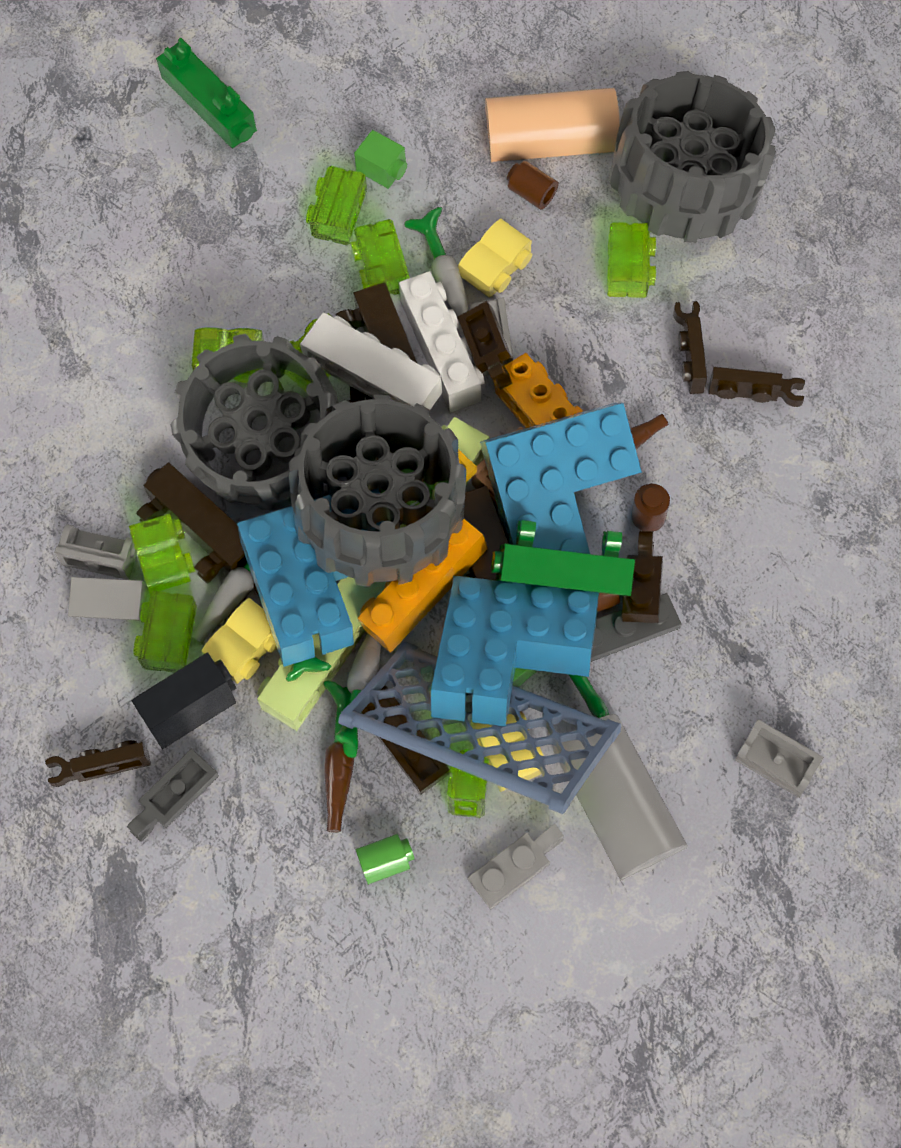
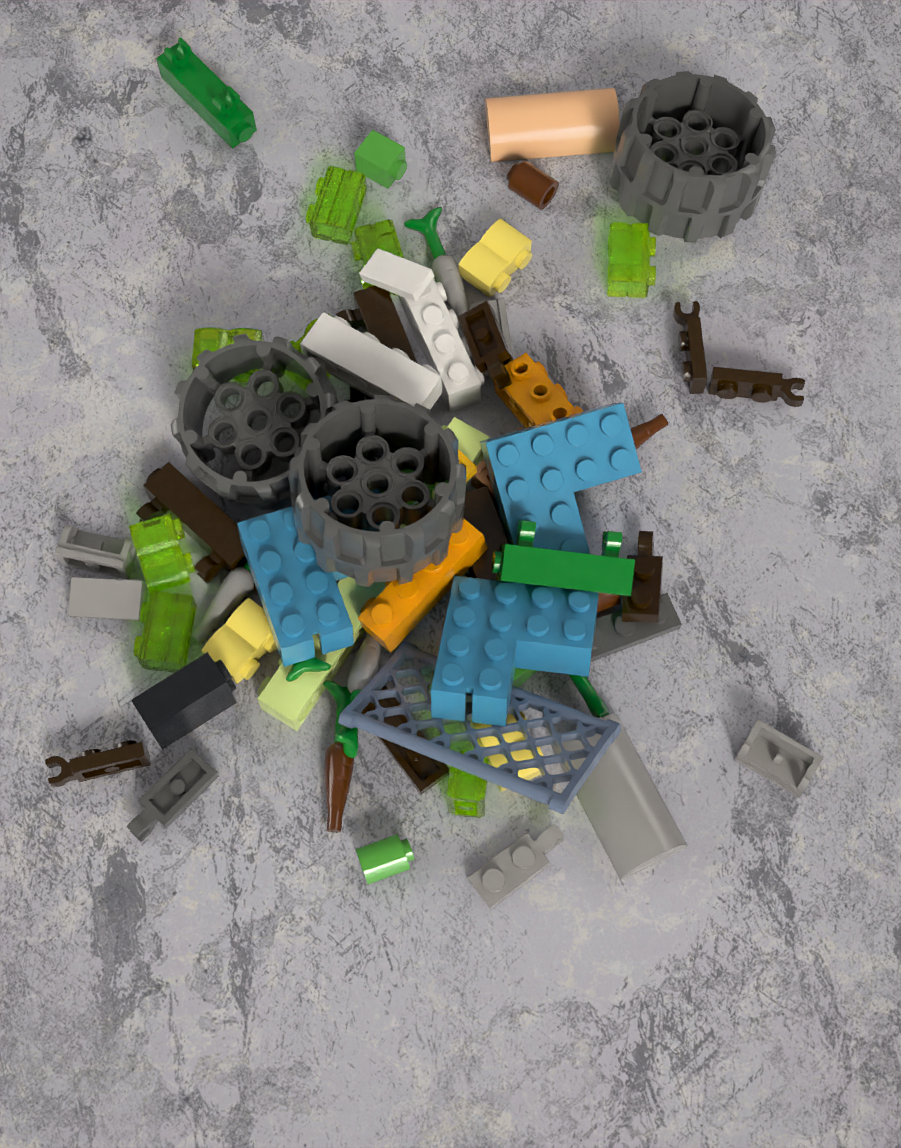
(397, 275): none -> white tile
(650, 507): reddish brown brick -> none

